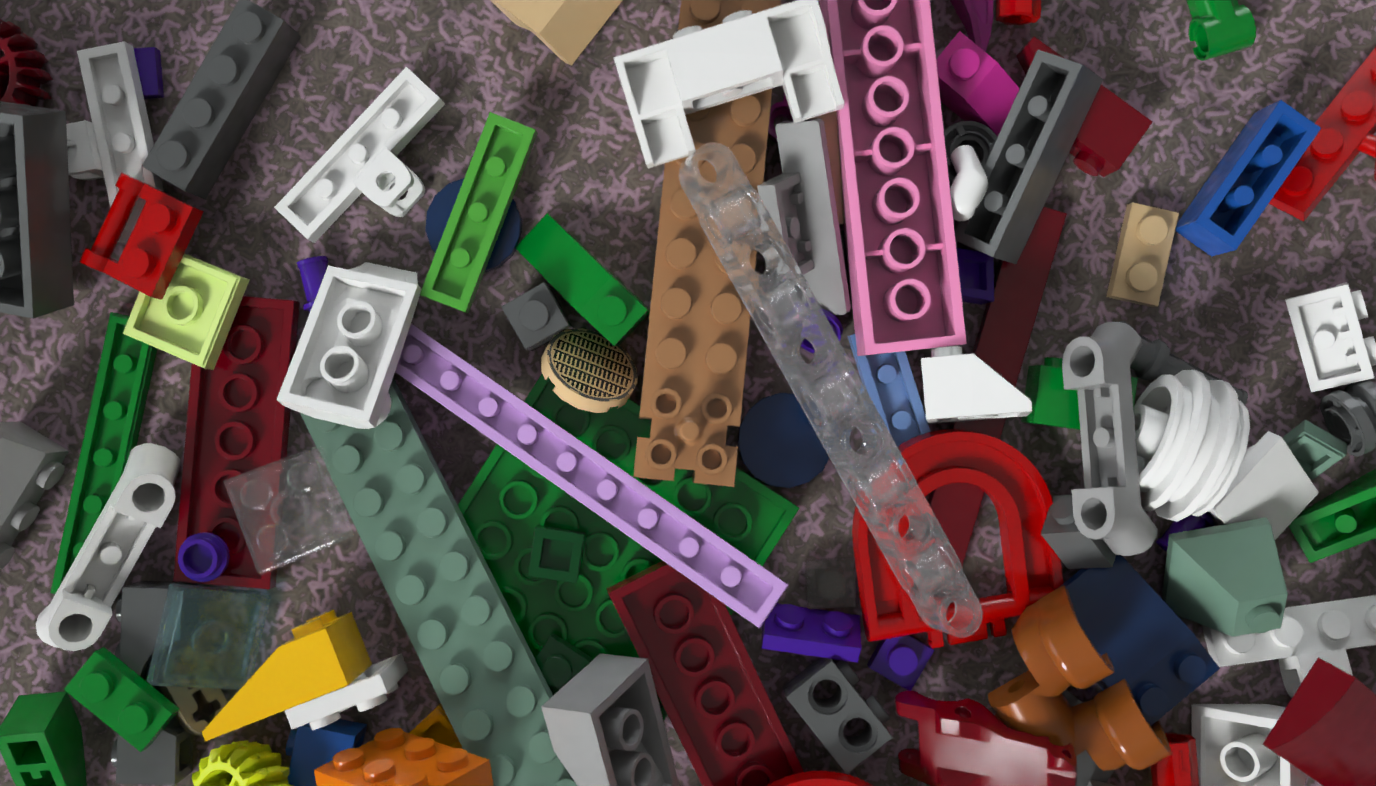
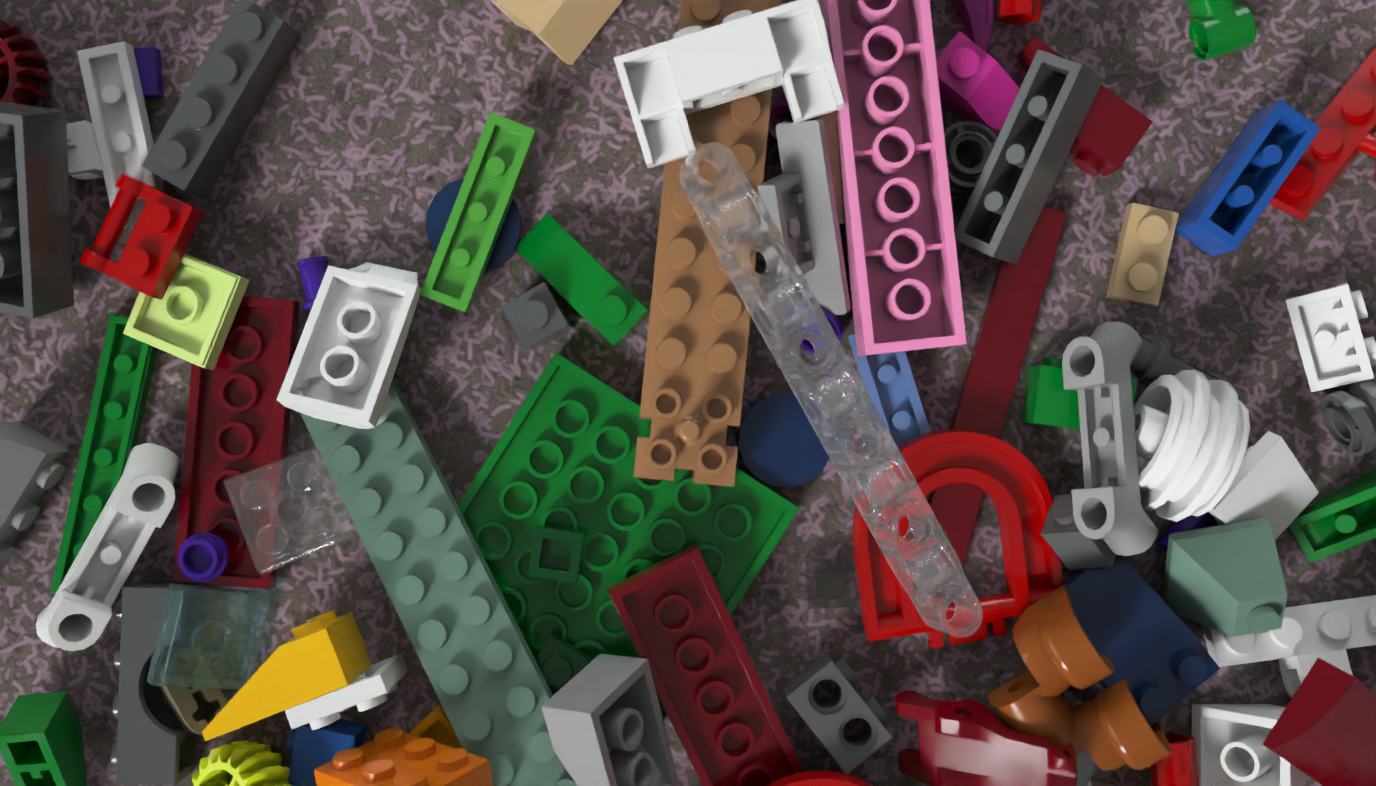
(121, 699): green plate -> none
(365, 161): white plate -> none
(588, 370): tile -> none
(590, 478): lavender plate -> none
(812, 632): dark purple plate -> none
(901, 659): dark purple plate -> none
(967, 389): white slope -> none
(969, 183): white arm -> none
(976, 276): dark purple plate -> none
(1314, 448): sand green tile -> none

